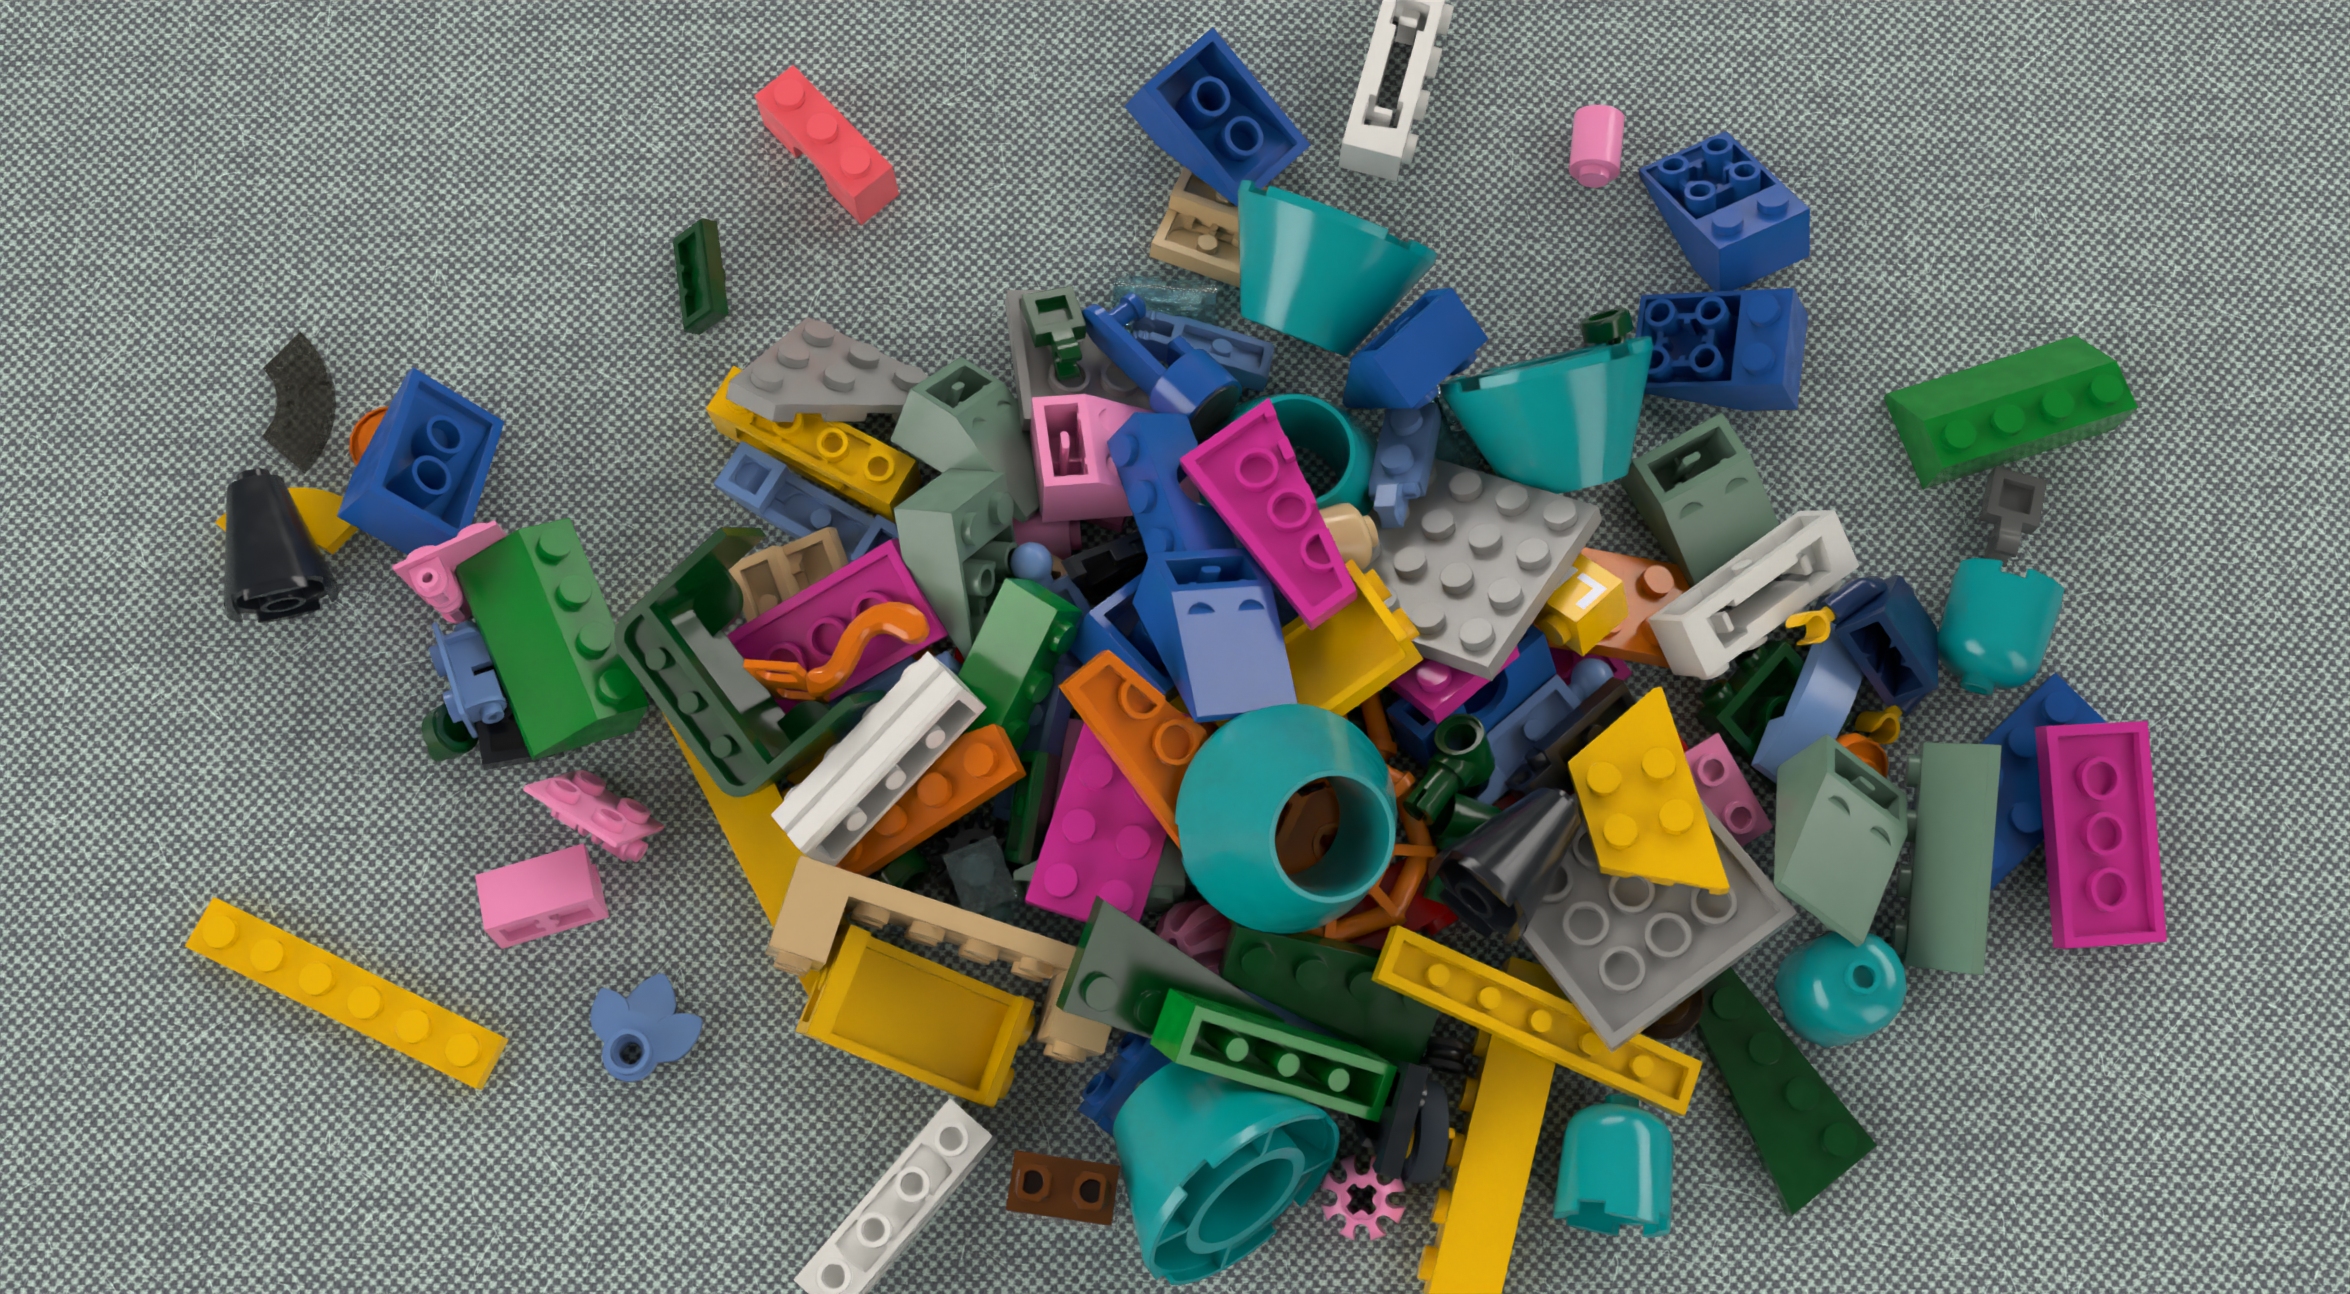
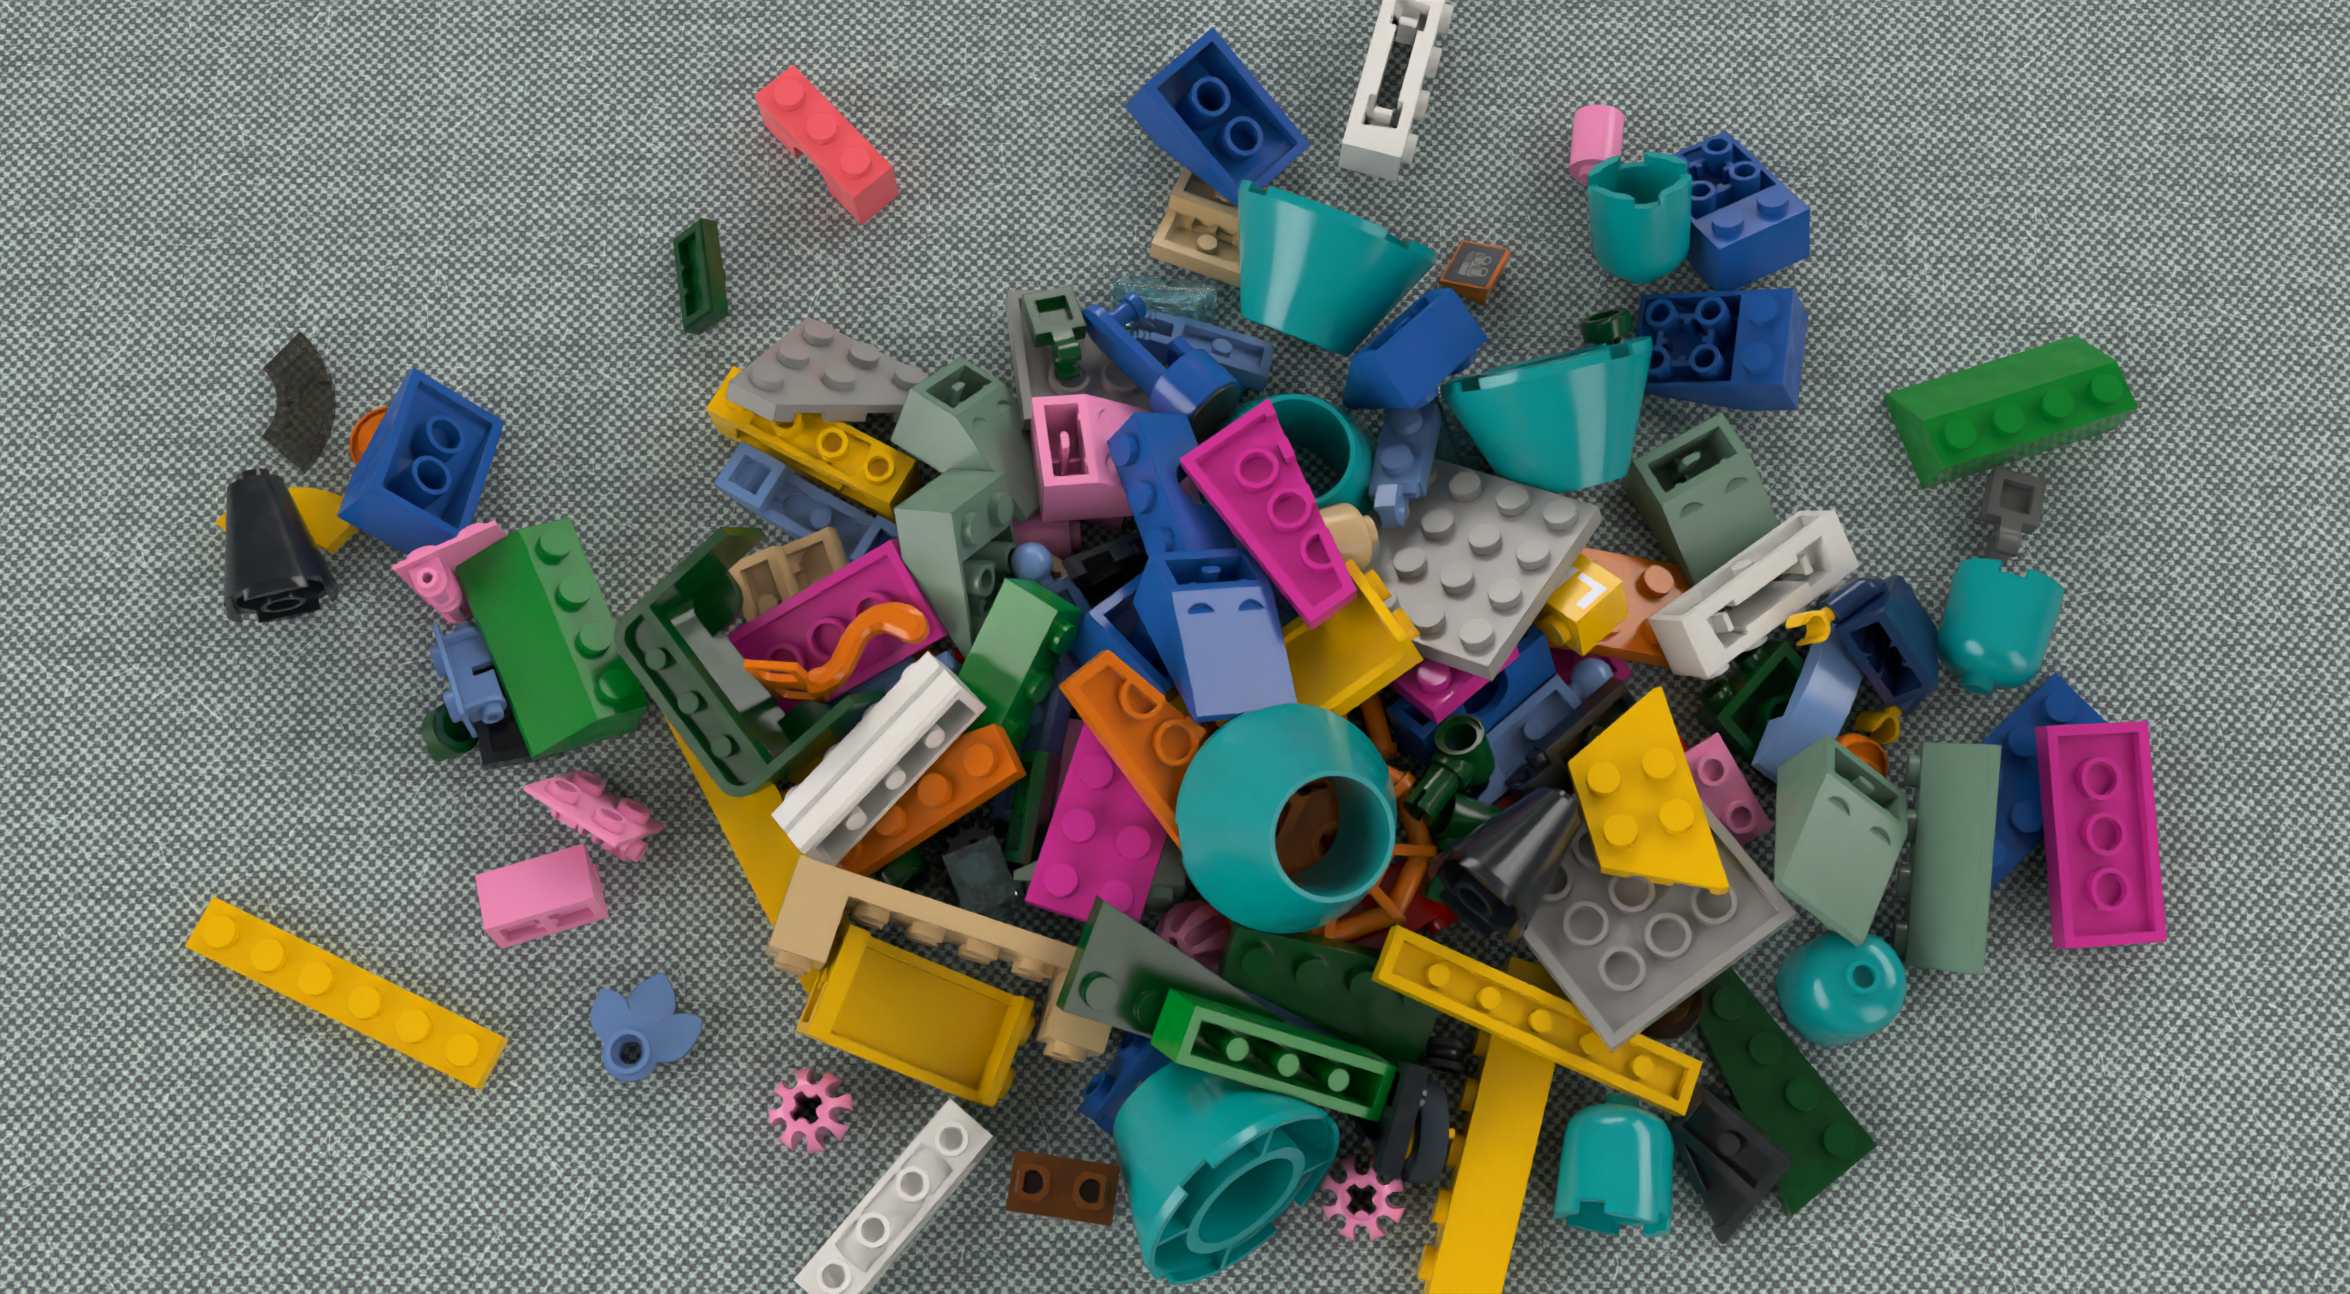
(827, 1111): none -> bright pink piece
(1475, 270): none -> slope
(1640, 216): none -> teal cylinder
(1727, 1159): none -> black wing

